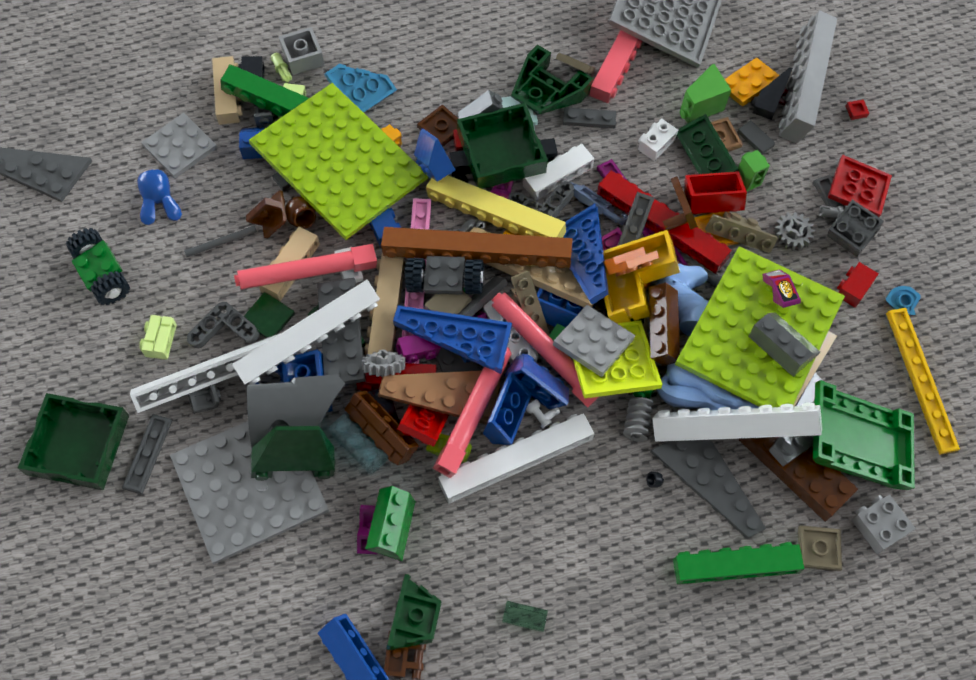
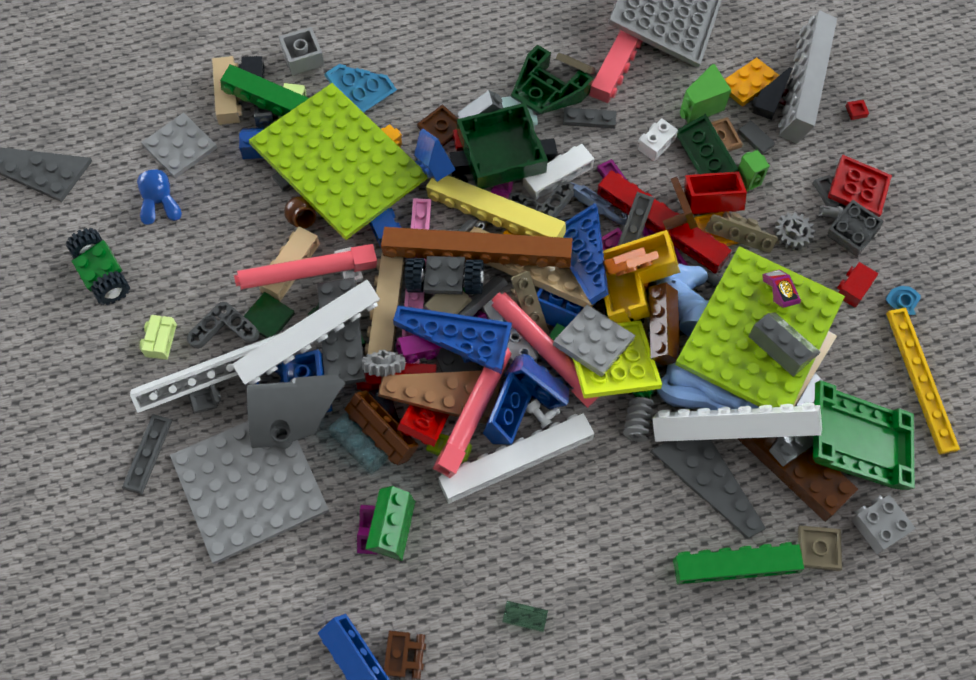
(74, 441): dark green tile -> none
(220, 241): dark grey bar -> none
(269, 214): reddish brown bracket -> none
(281, 67): yellowish green axle -> none
(293, 450): dark green wedge -> none
(414, 616): dark green wing -> none
(651, 476): black hinge -> none

